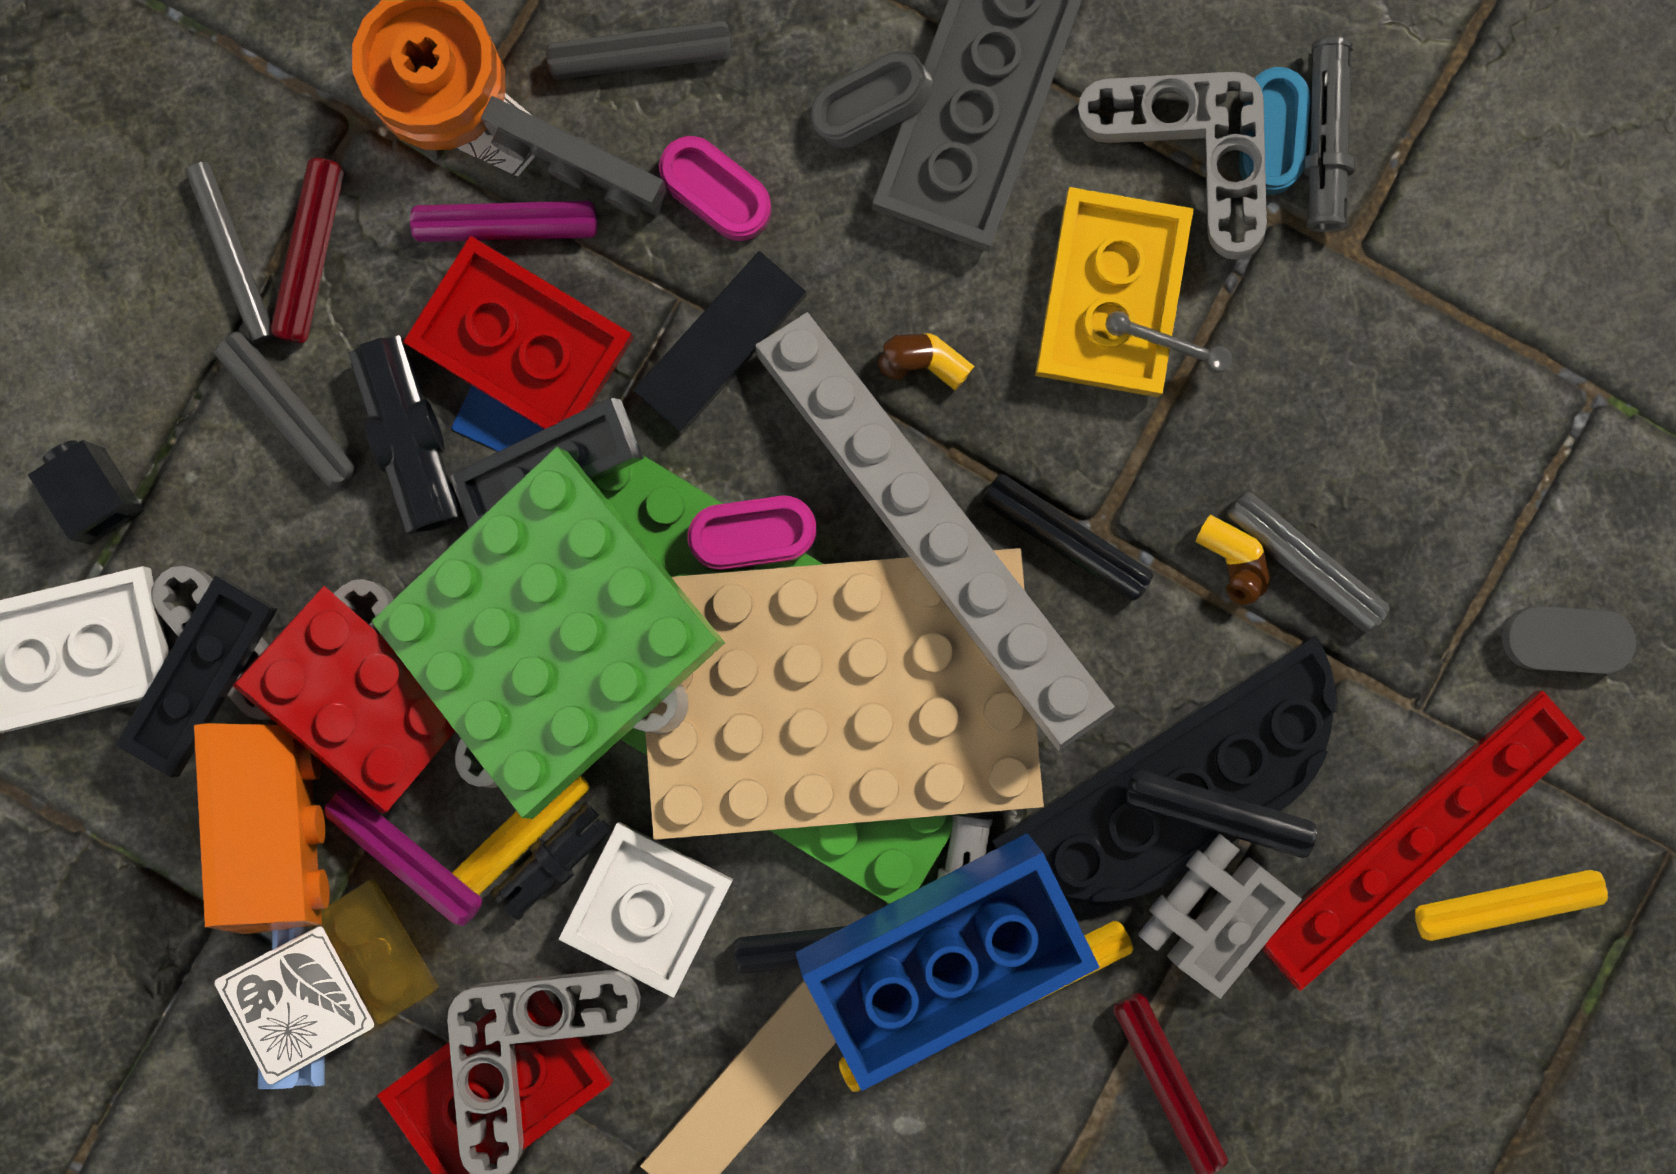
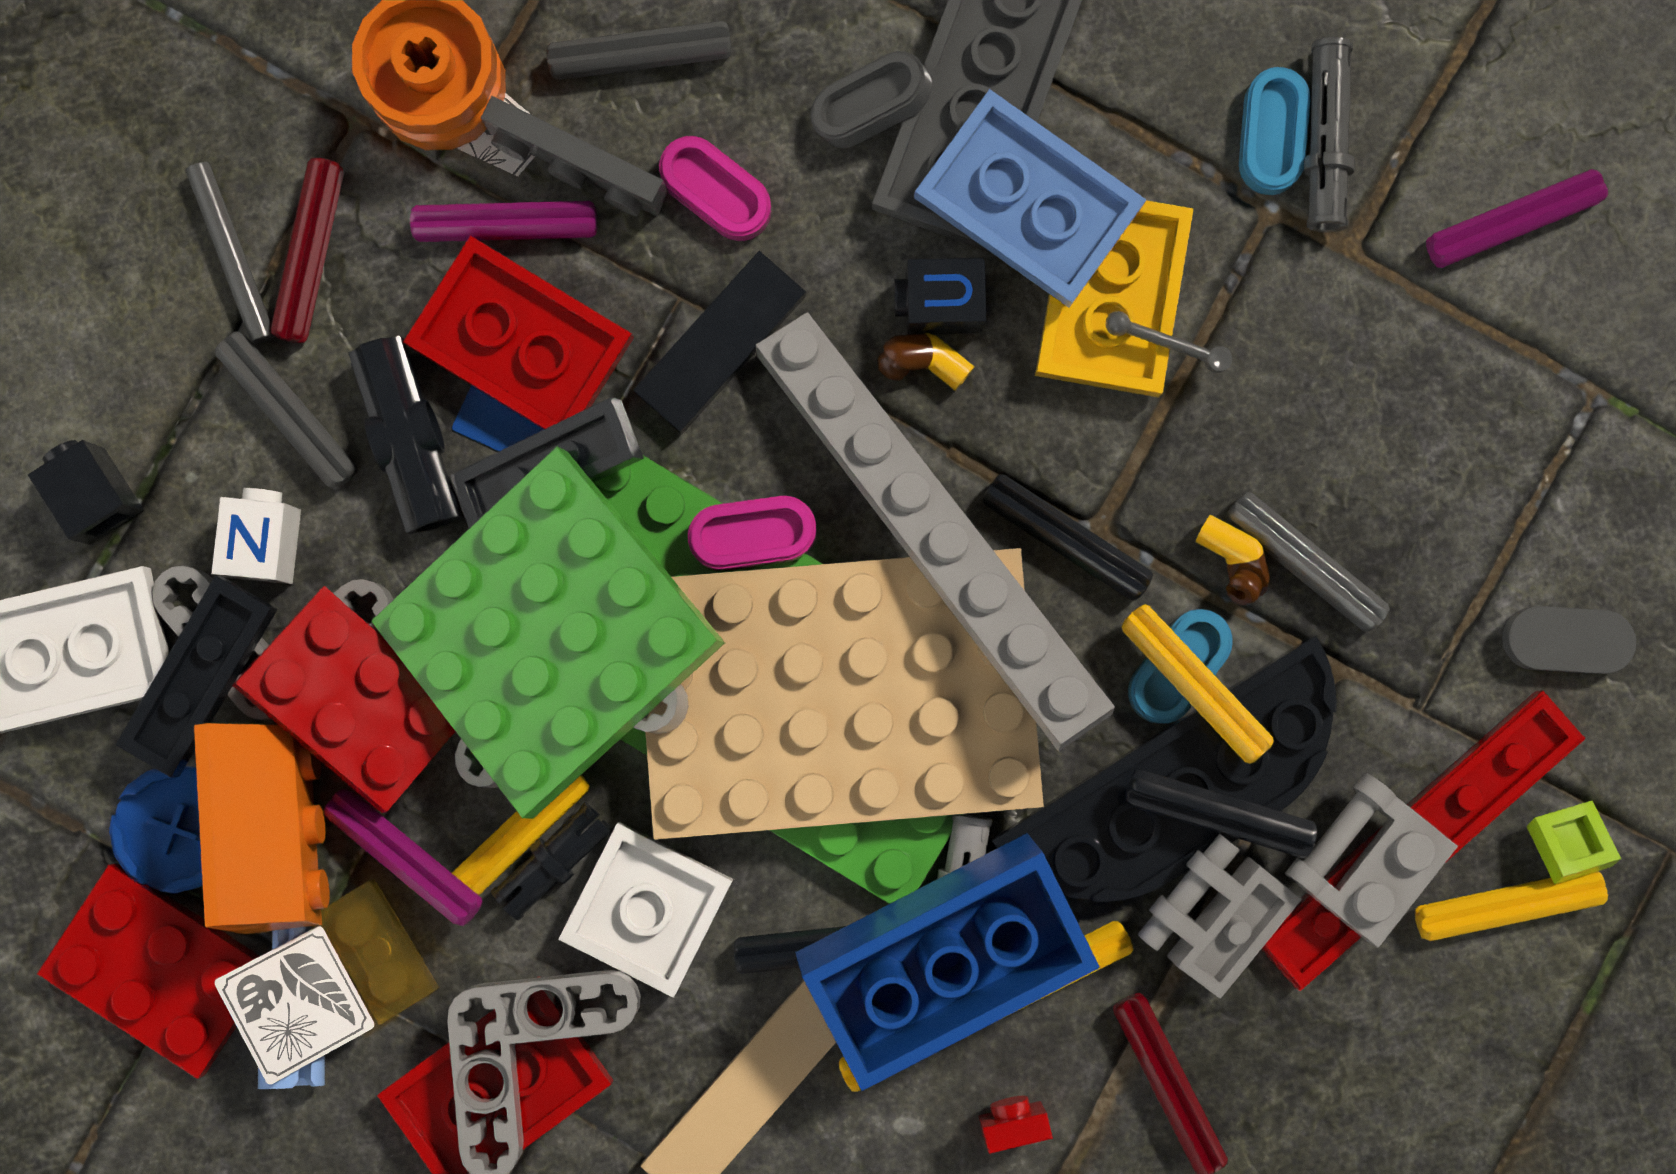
(149, 969): none -> red plate
(159, 831): none -> blue tile
(256, 537): none -> white brick
(942, 296): none -> black brick
(1014, 1124): none -> red plate
(1029, 198): none -> medium blue plate
(1152, 693): none -> dark azure tile
(1197, 684): none -> yellow axle
(1201, 121): light grey beam -> none
(1387, 872): none -> light grey plate
(1516, 218): none -> magenta axle
(1573, 842): none -> lime plate

